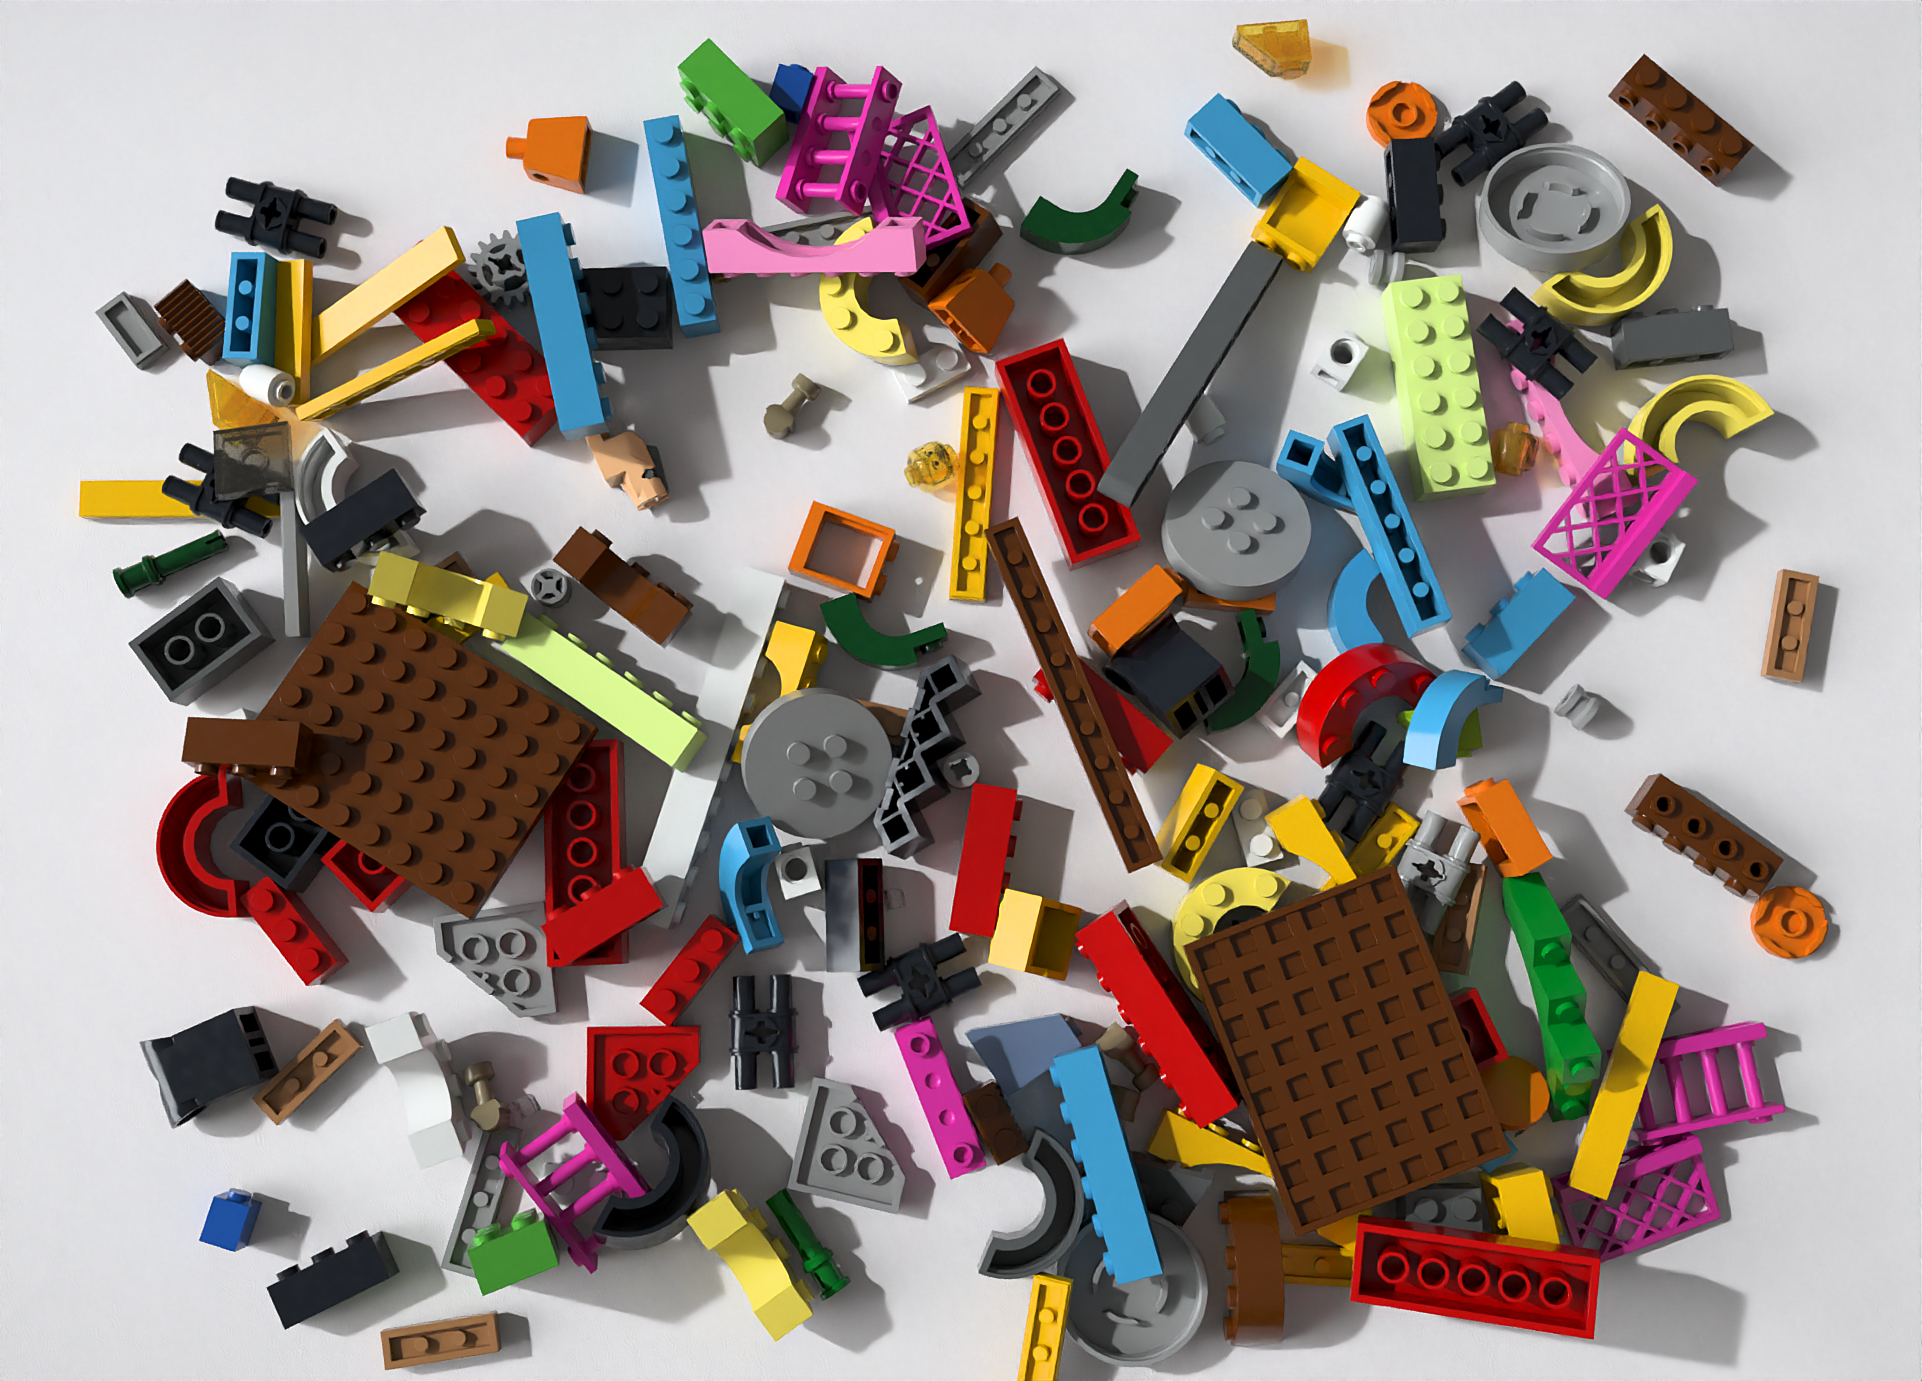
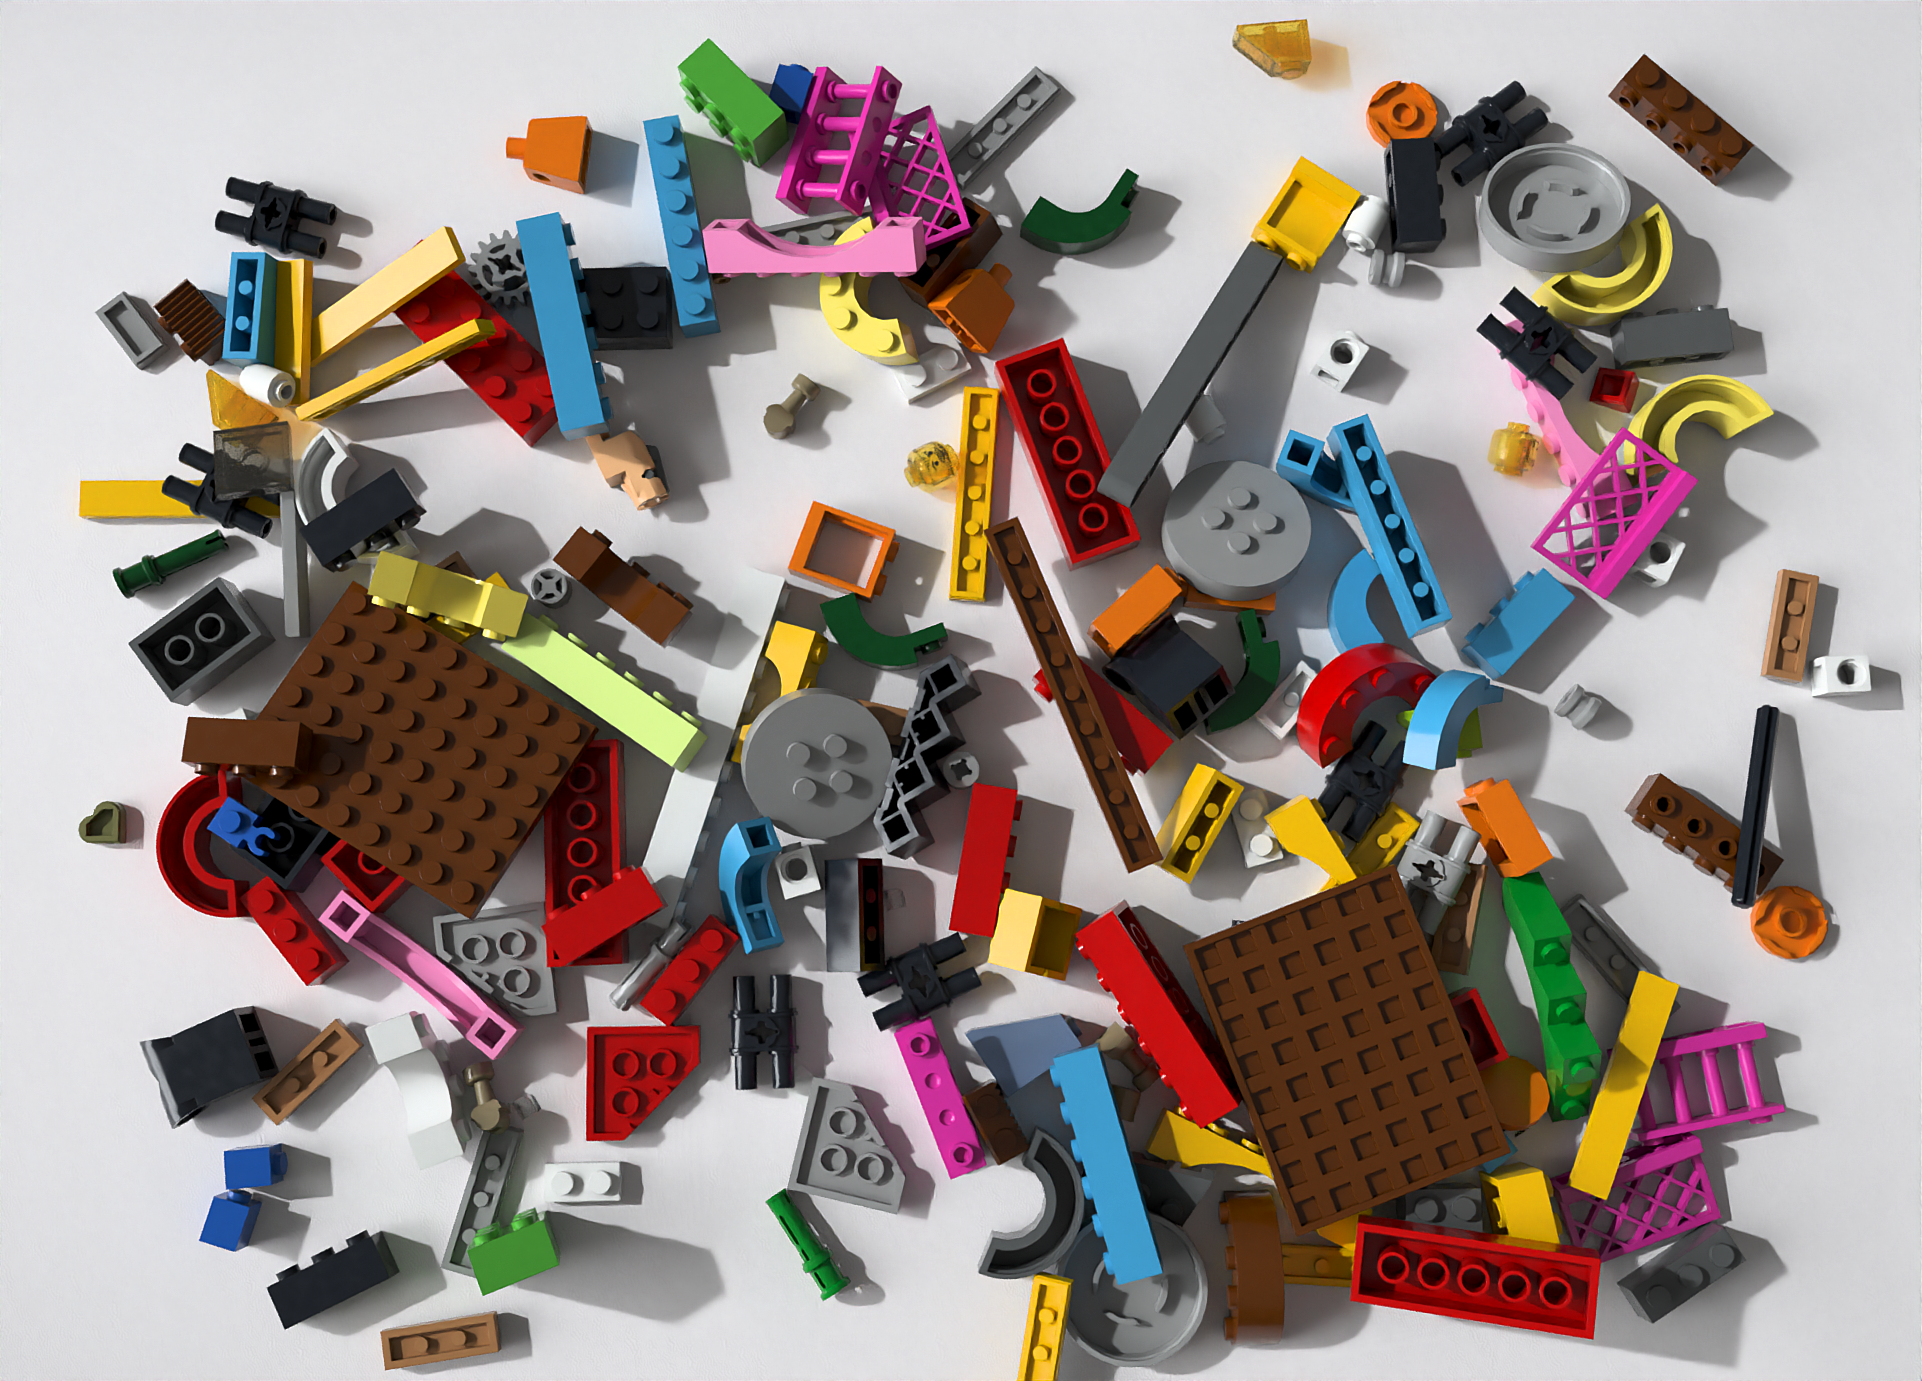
(105, 825): none -> olive tile
(240, 825): none -> blue plate
(254, 1166): none -> blue brick
(451, 994): none -> bright pink arch
(599, 1147): dark pink fence -> none
(661, 953): none -> light grey pin
(663, 1211): black brick -> none
(755, 1259): light yellow brick -> none
(1209, 901): light yellow brick -> none
(1238, 149): dark azure brick -> none
(1438, 388): yellowish green brick -> none
(1615, 389): none -> red slope
(1681, 1271): none -> dark grey brick
(1755, 807): none -> black axle
(1826, 679): none -> white brick

